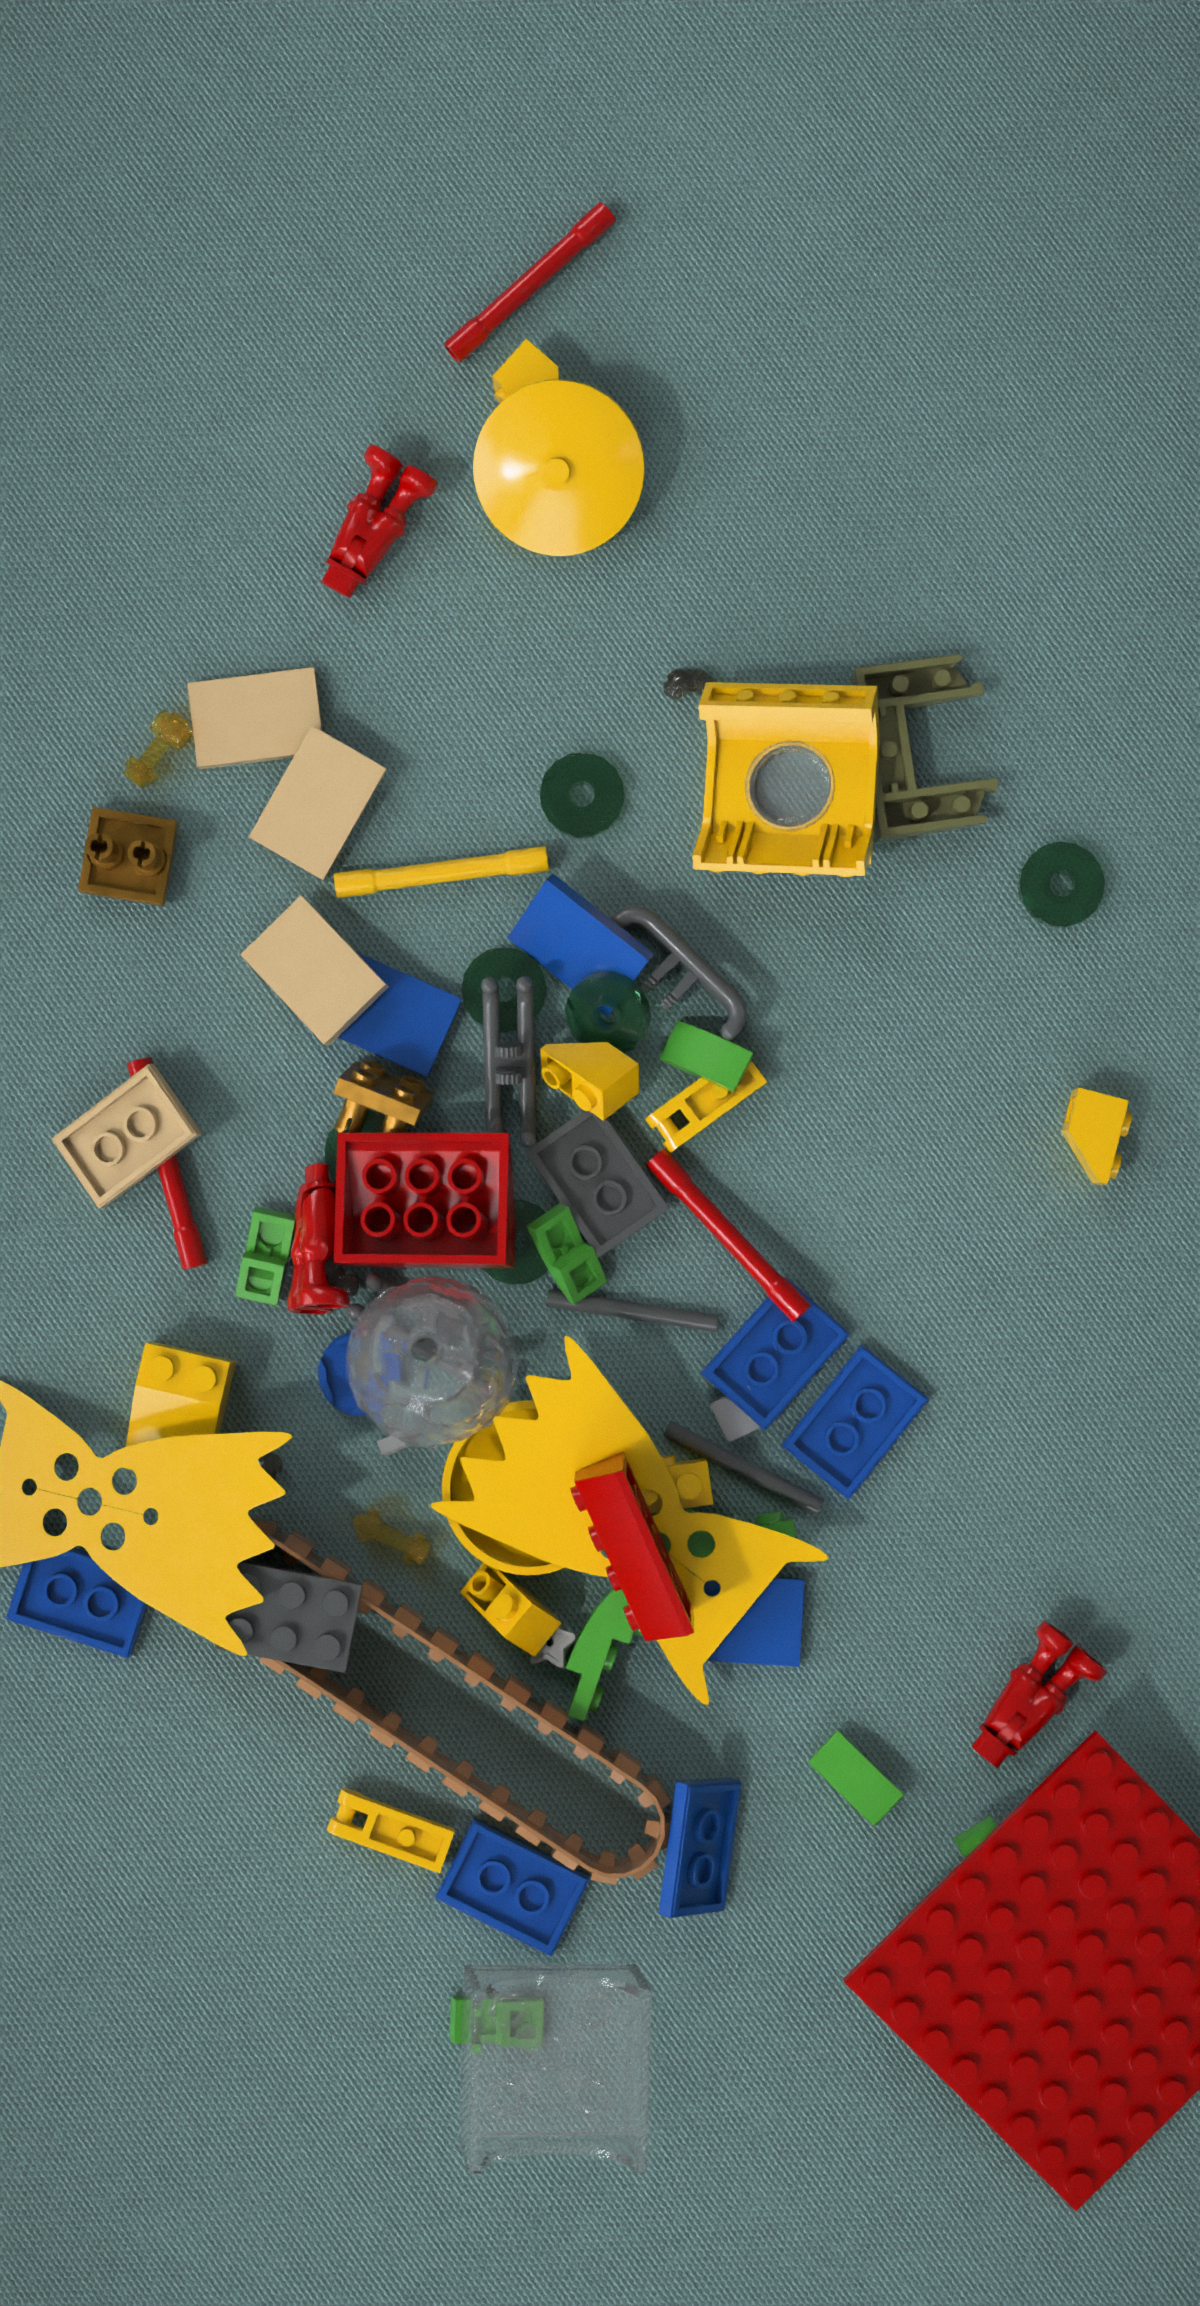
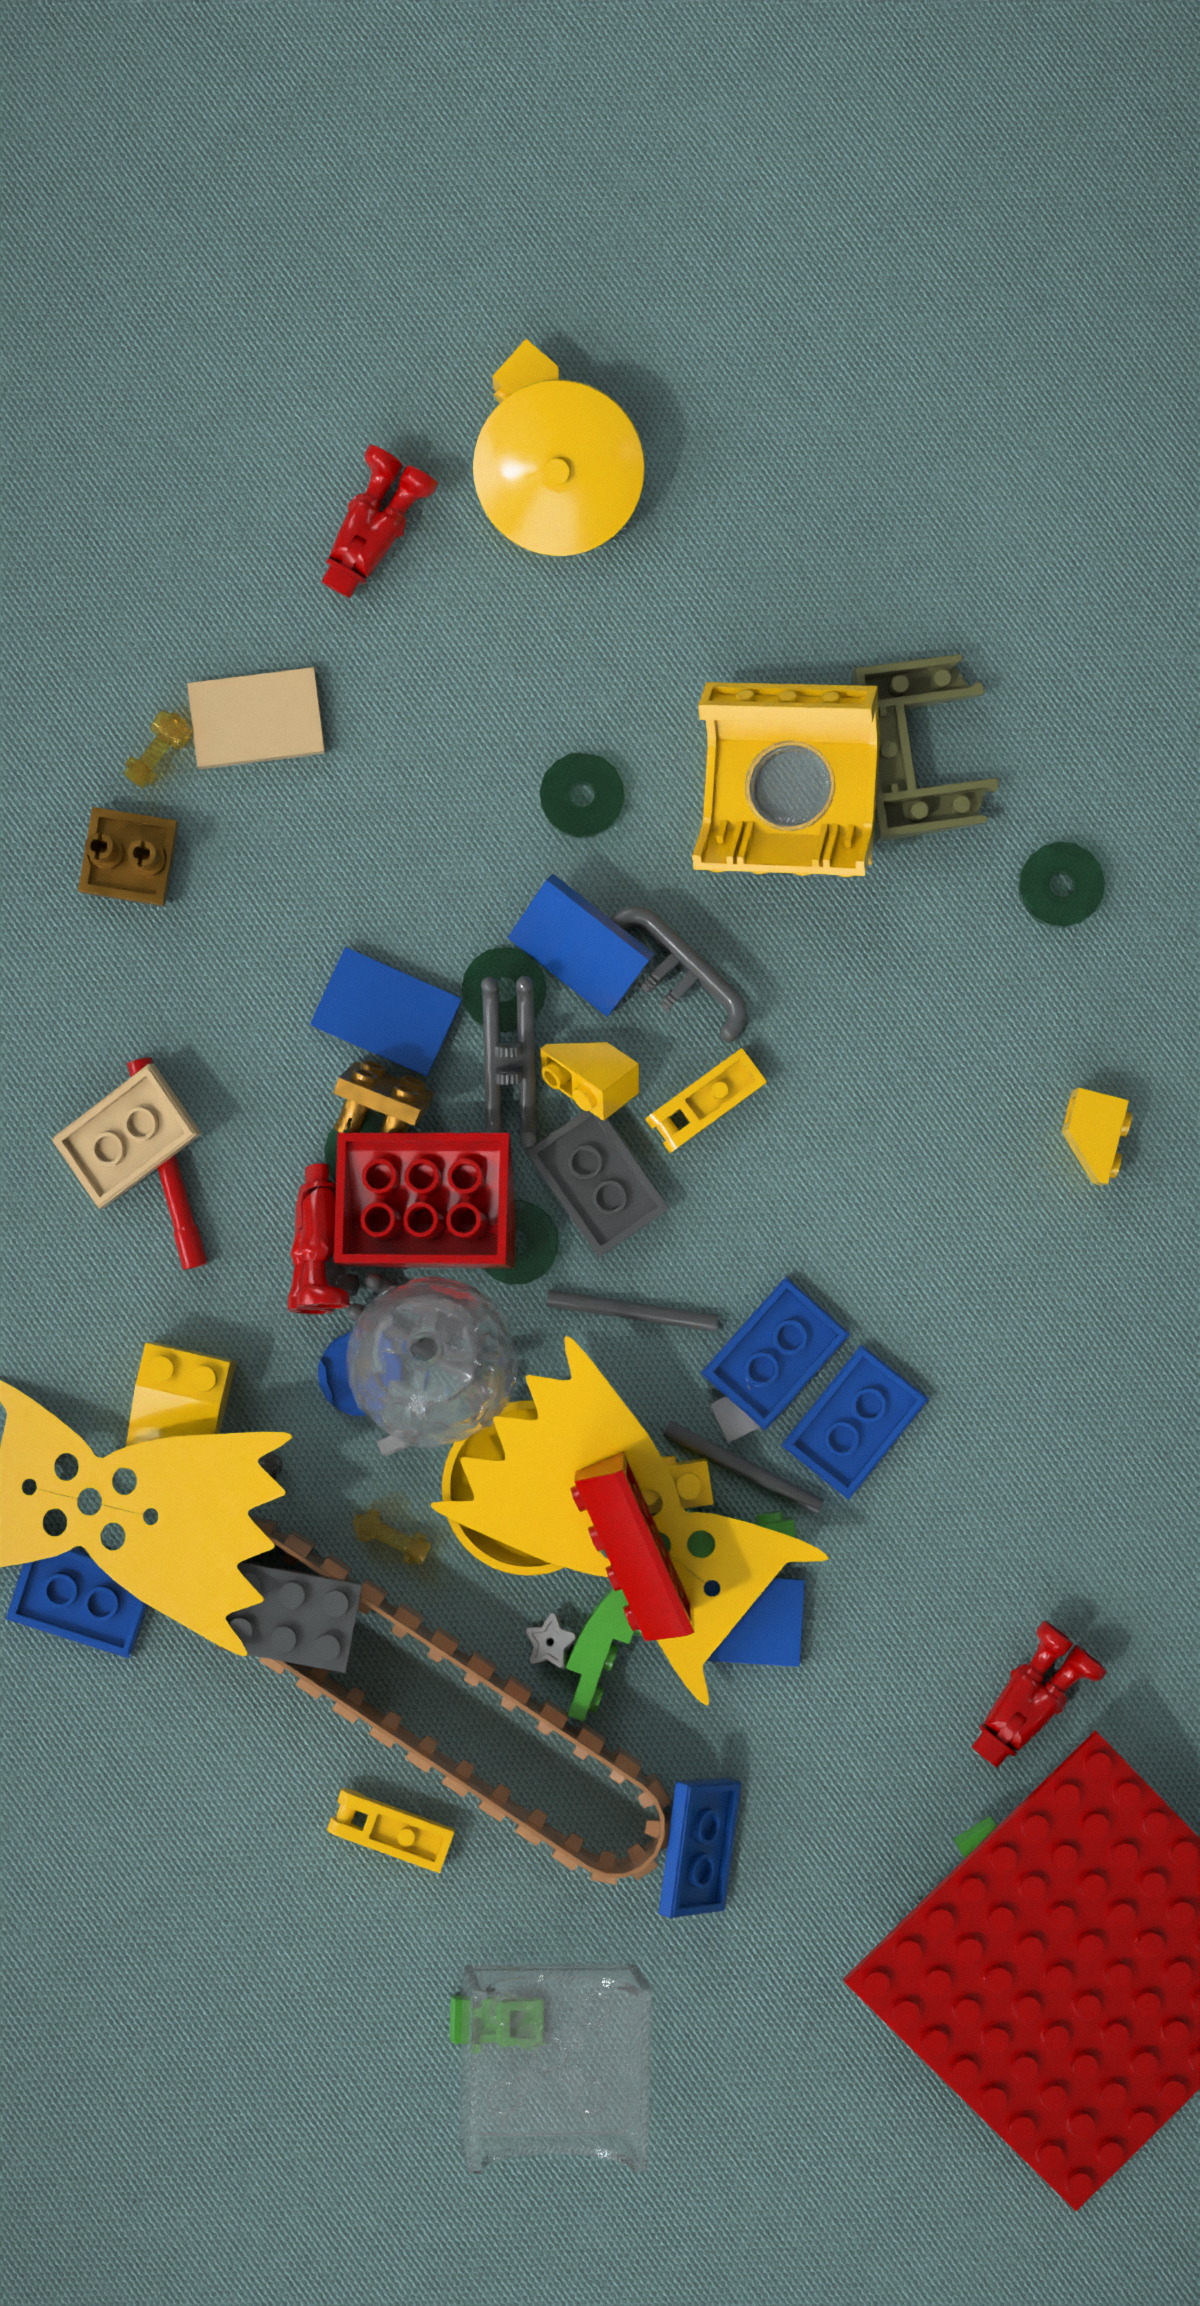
(266, 1256): bright green slope -> none
(314, 971): tan tile -> none
(317, 802): tan tile -> none
(509, 863): yellow piece -> none
(510, 1609): yellow slope -> none
(512, 1886): blue tile -> none
(565, 1254): bright green slope -> none
(581, 235): red piece -> none
(613, 991): clear green tile -> none
(686, 681): clear smoke arm -> none
(706, 1056): bright green slope -> none
(777, 1287): red piece -> none
(856, 1778): bright green slope -> none

